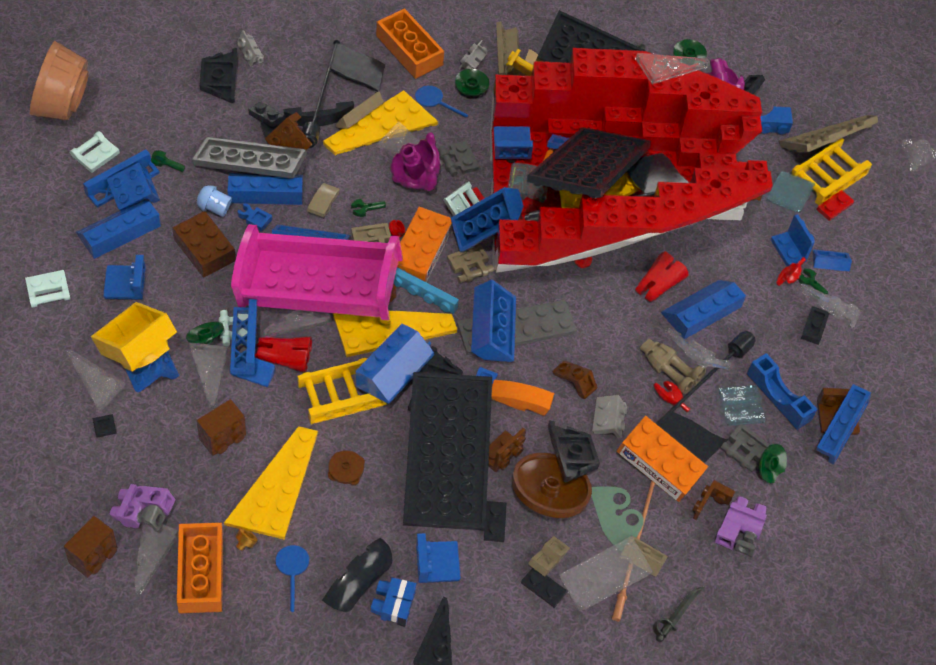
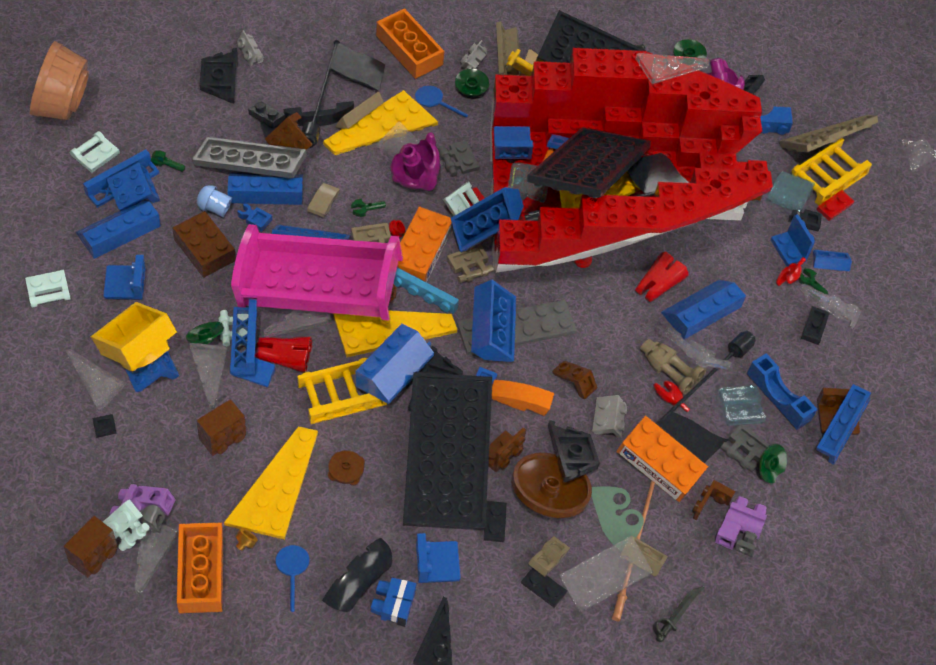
(123, 518): none -> light aqua plate
(811, 218): none -> black plate

